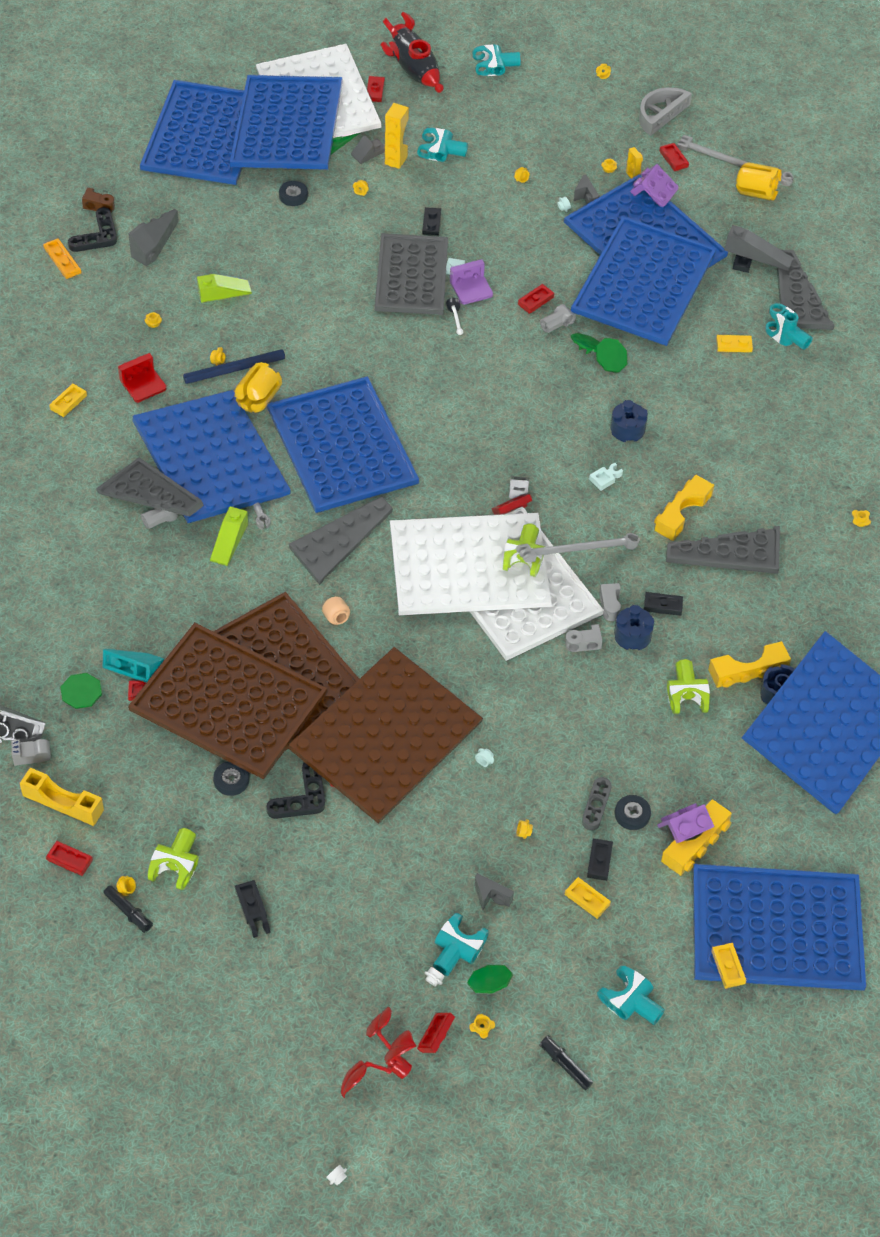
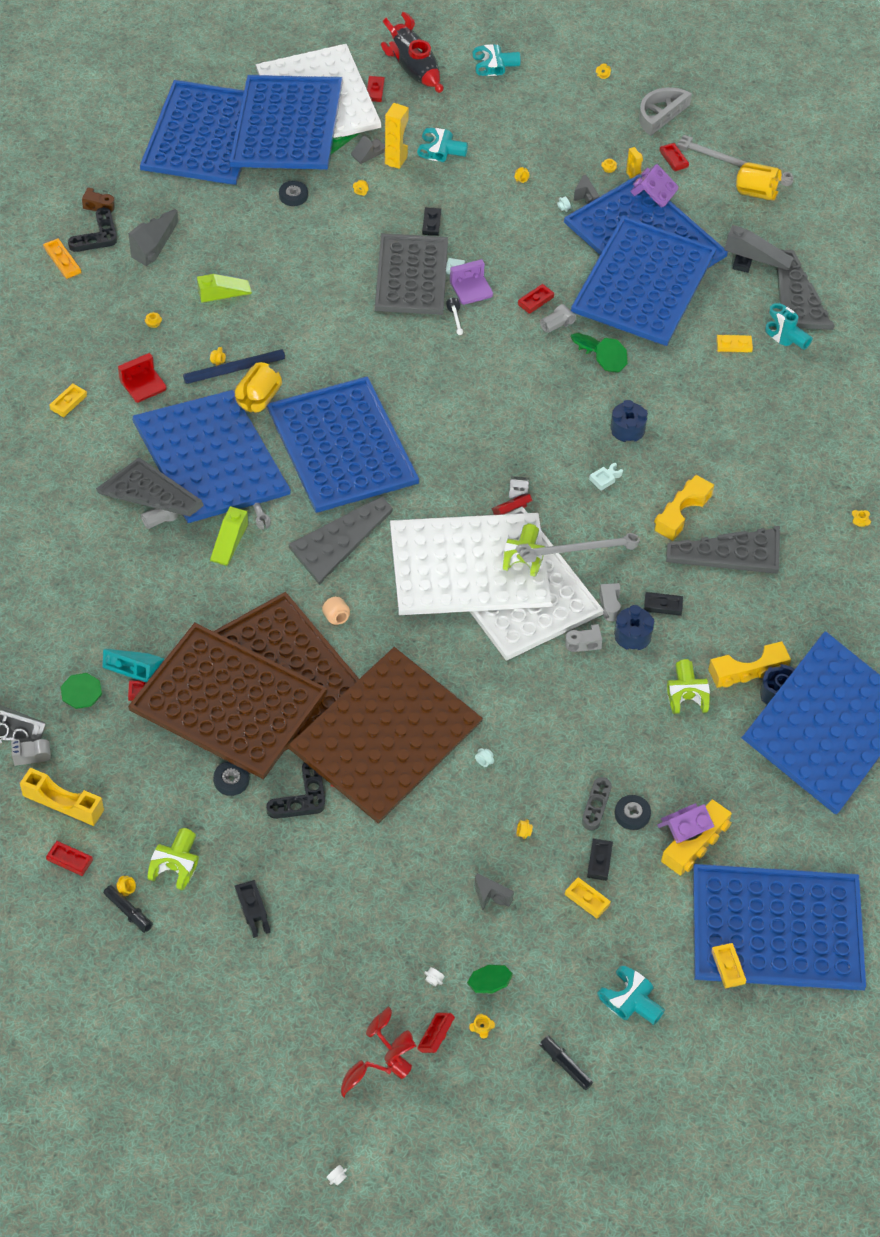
(457, 945): teal connector -> none

